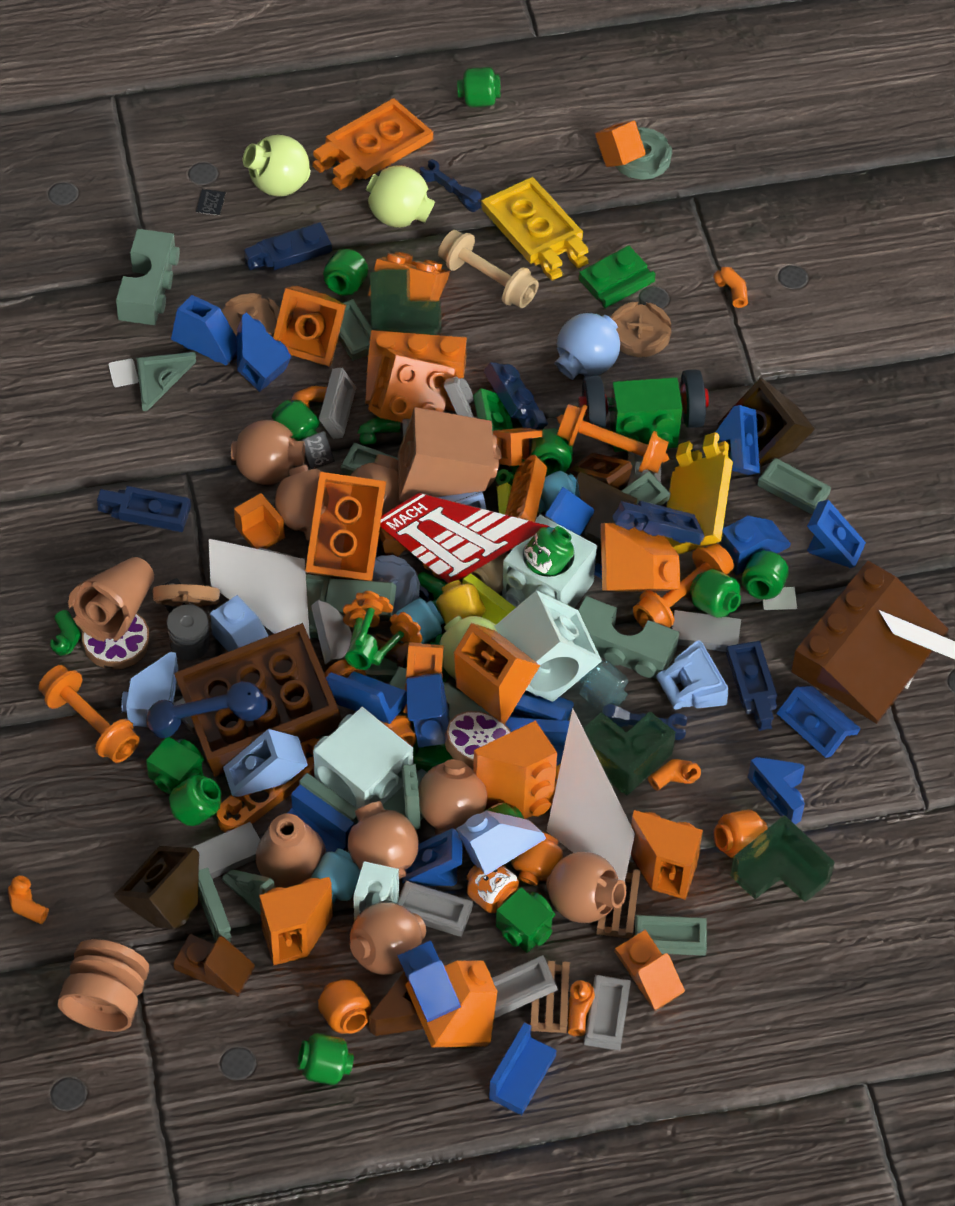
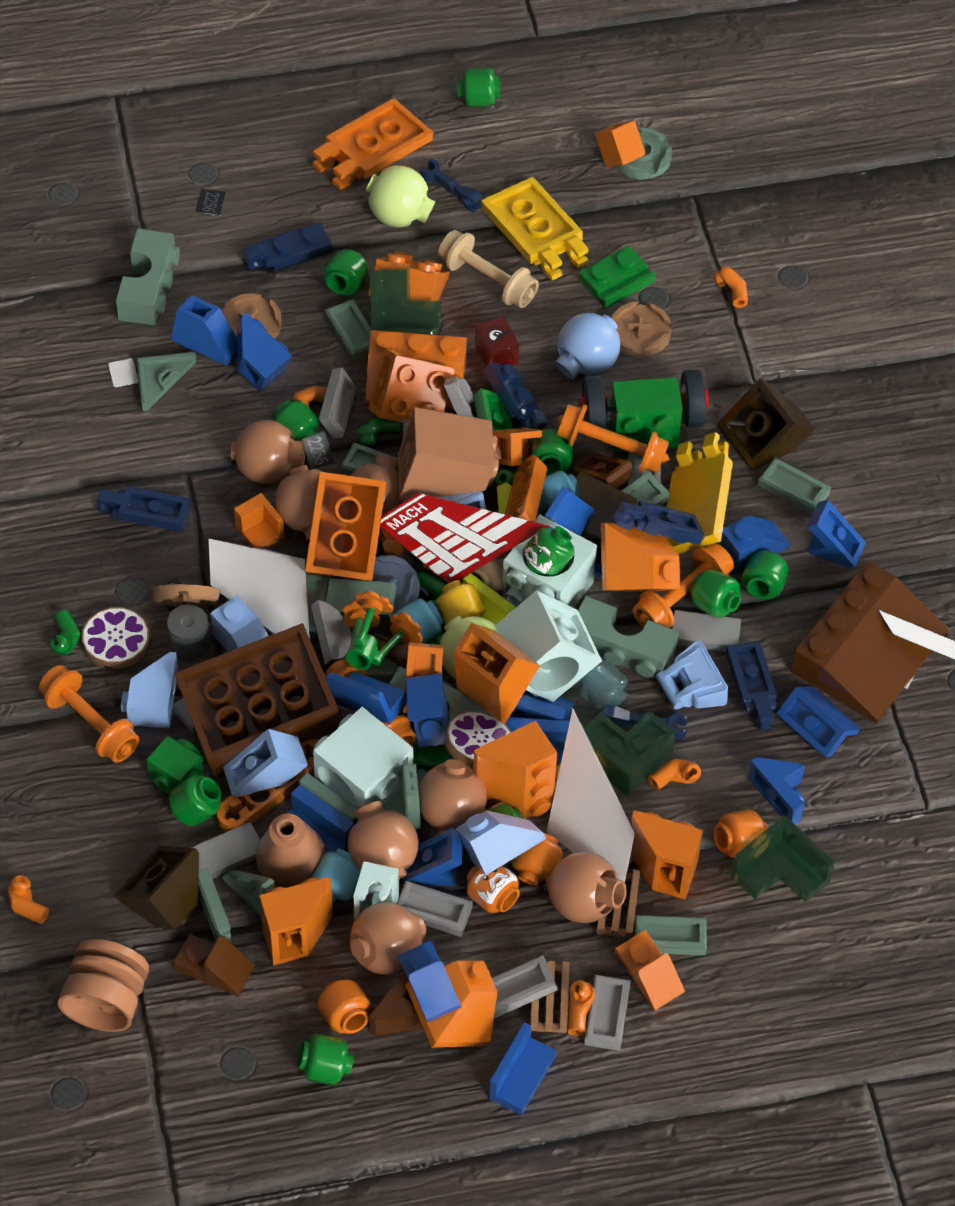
(111, 599): nougat cone -> none
(242, 698): dark blue piece -> none
(277, 165): yellowish green brick -> none
(309, 324): orange slope -> none
(497, 342): none -> clear red brick
(525, 919): green brick -> none
(740, 432): blue slope -> none
(784, 601): white sticker -> none

